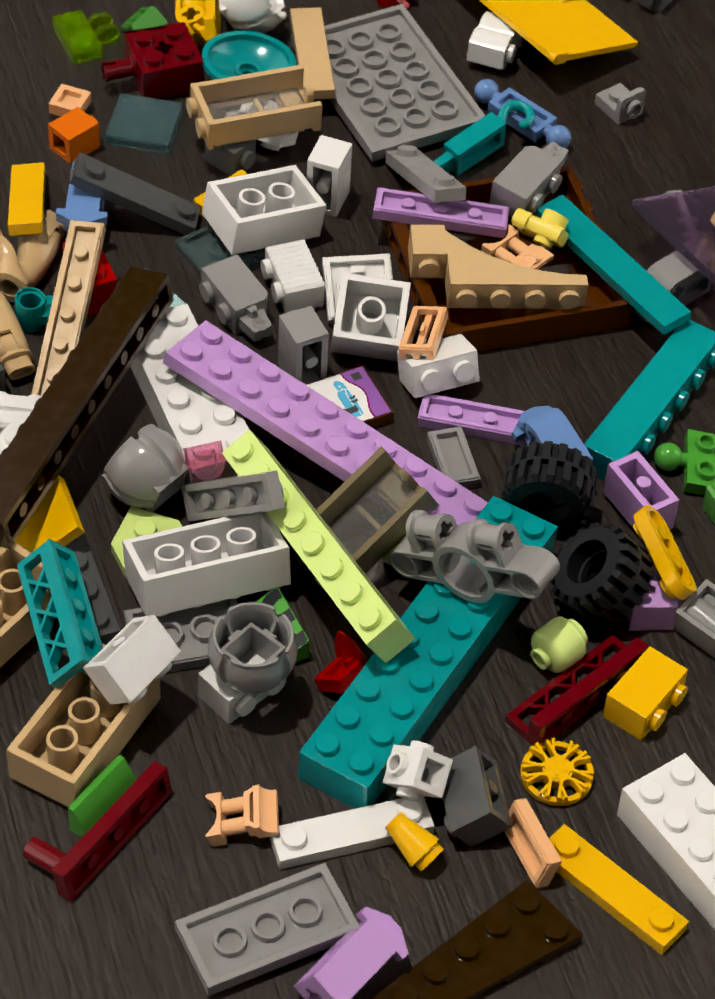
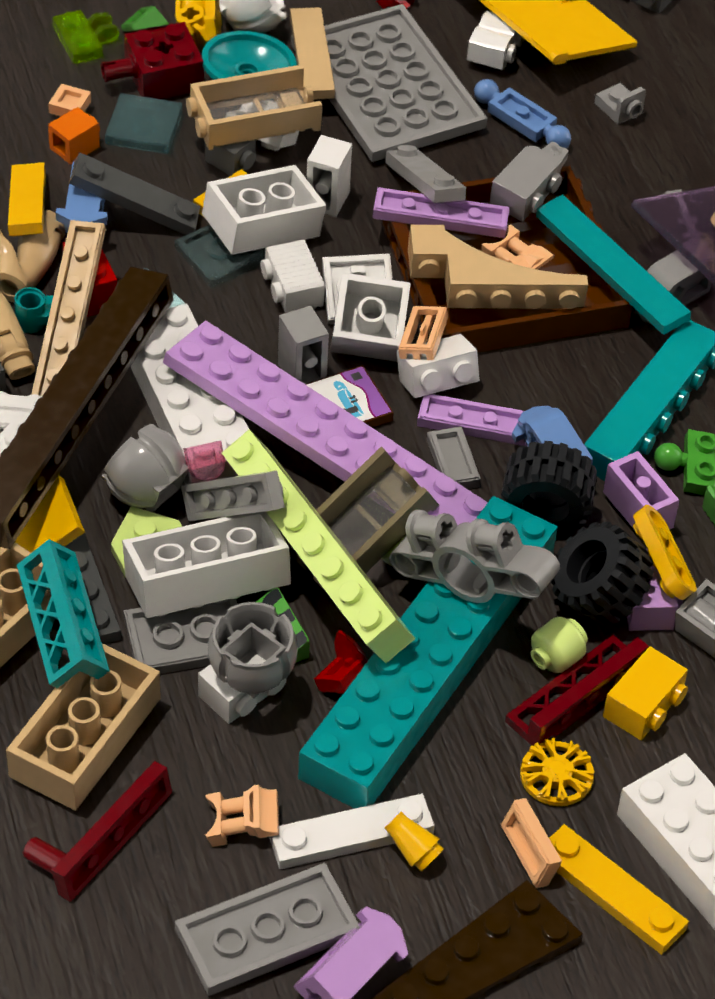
(100, 796): bright green slope -> none
(132, 660): white brick -> none
(236, 297): light grey hinge -> none
(417, 771): white brick -> none
(475, 798): dark grey brick -> none
(481, 138): teal piece -> none
(546, 231): light yellow plate -> none

